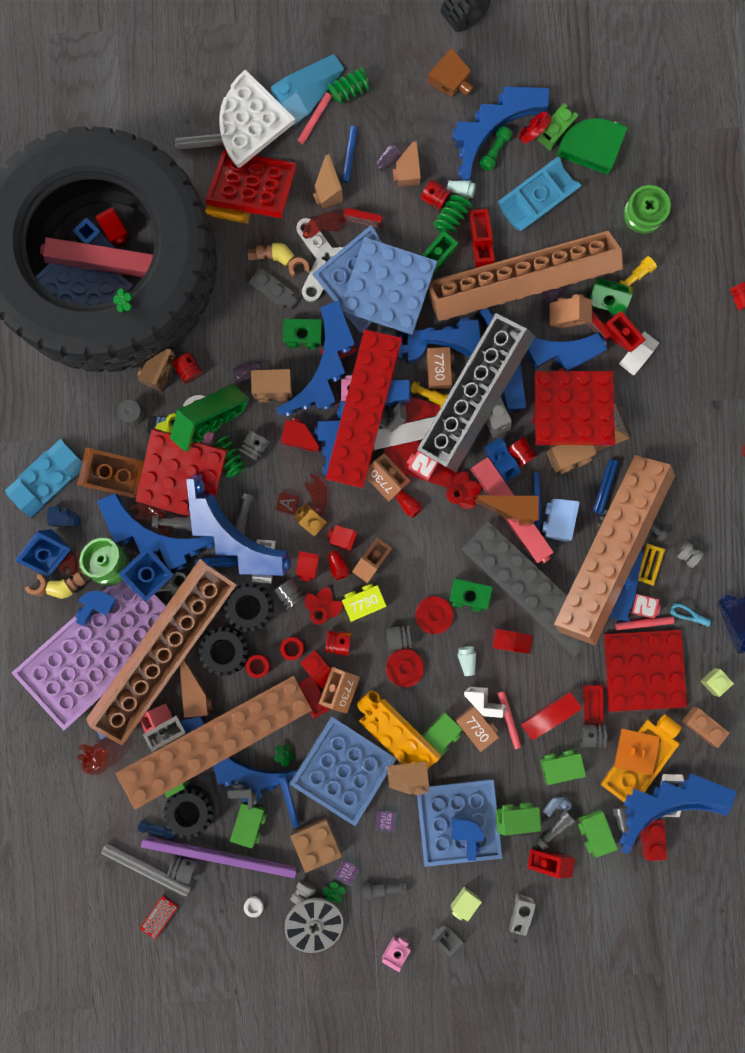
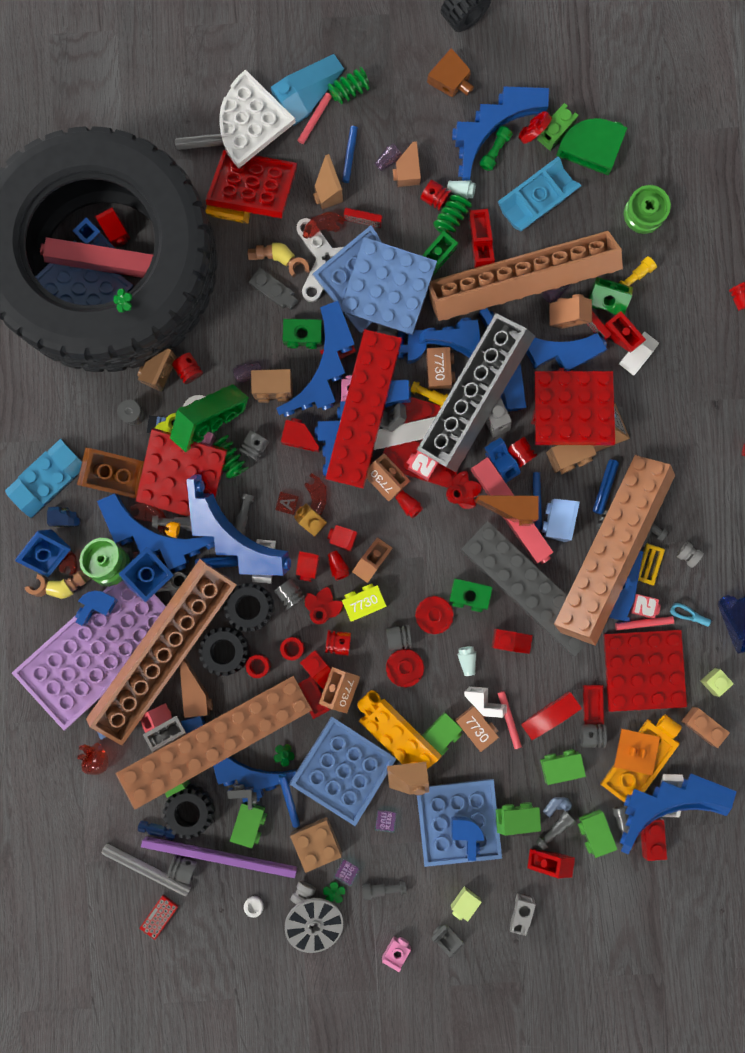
(174, 529): none -> light orange hinge

